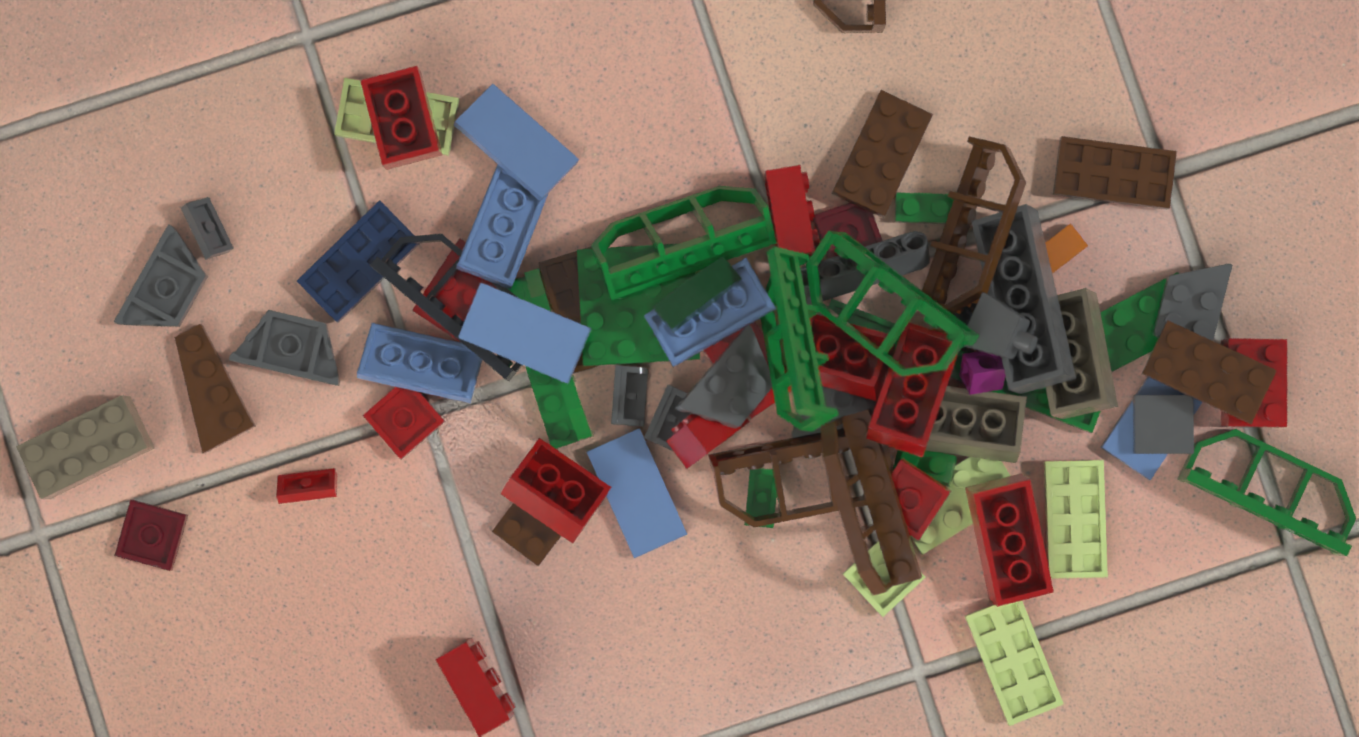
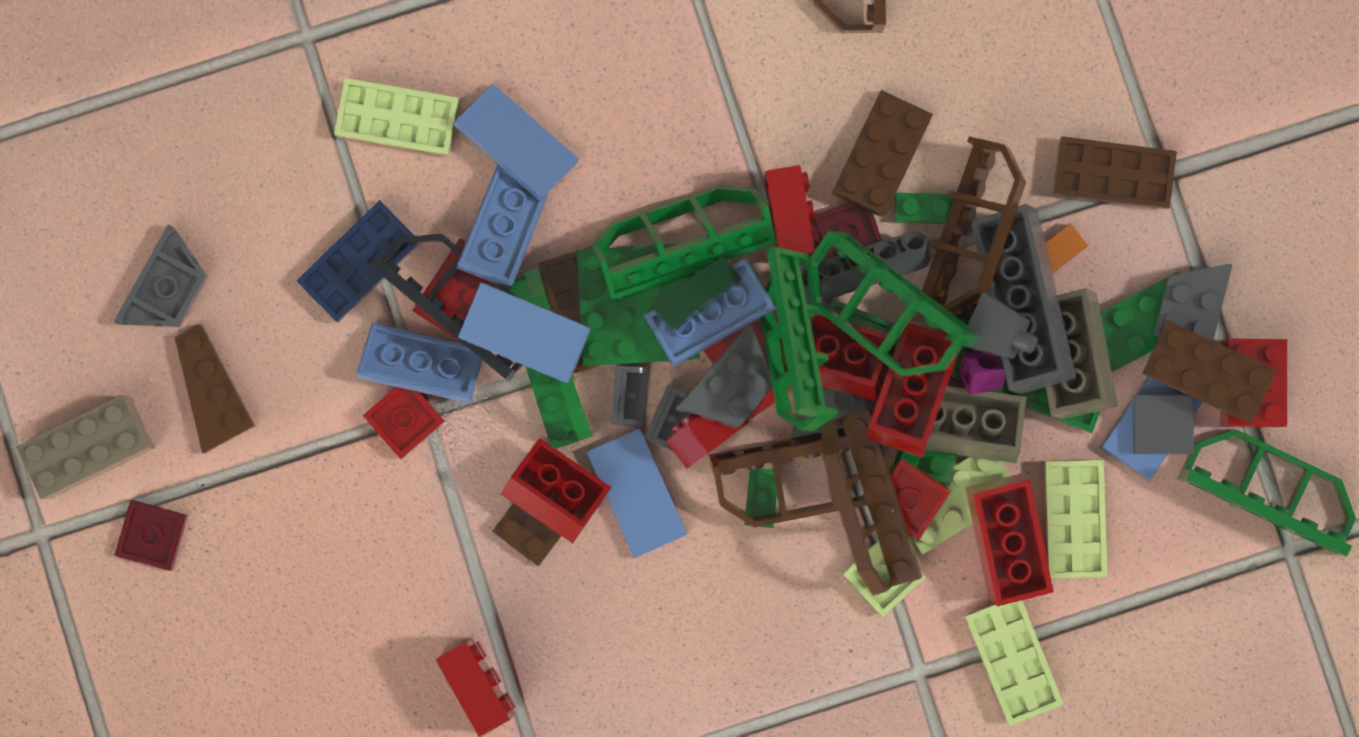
(207, 228): dark grey plate -> none
(290, 347): dark grey wing -> none
(306, 486): red plate -> none
(401, 117): red brick -> none

